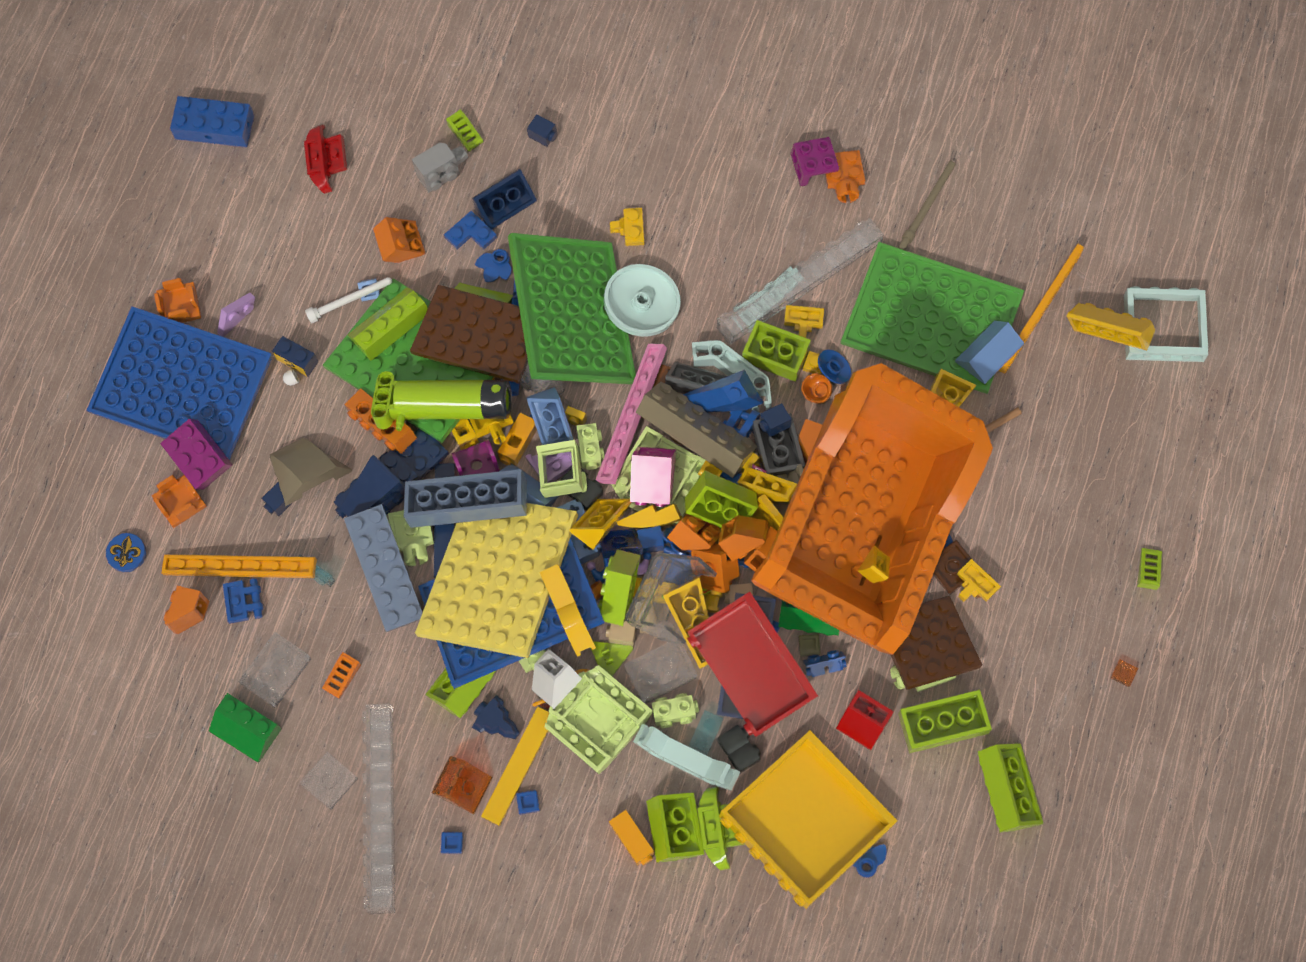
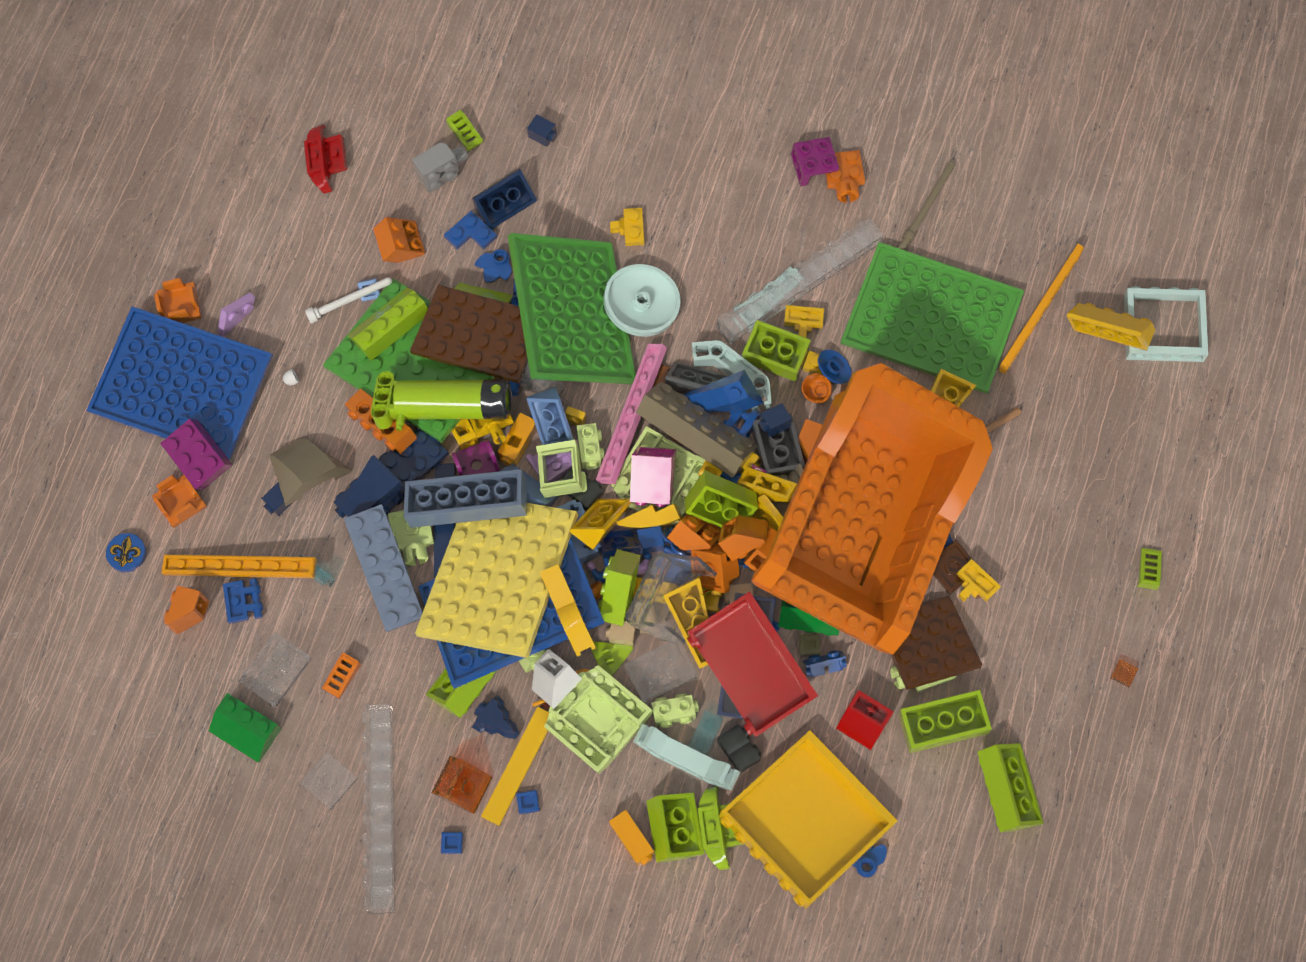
(212, 121): blue brick -> none
(295, 356): dark blue brick -> none
(875, 566): yellow slope -> none
(990, 351): medium blue slope -> none

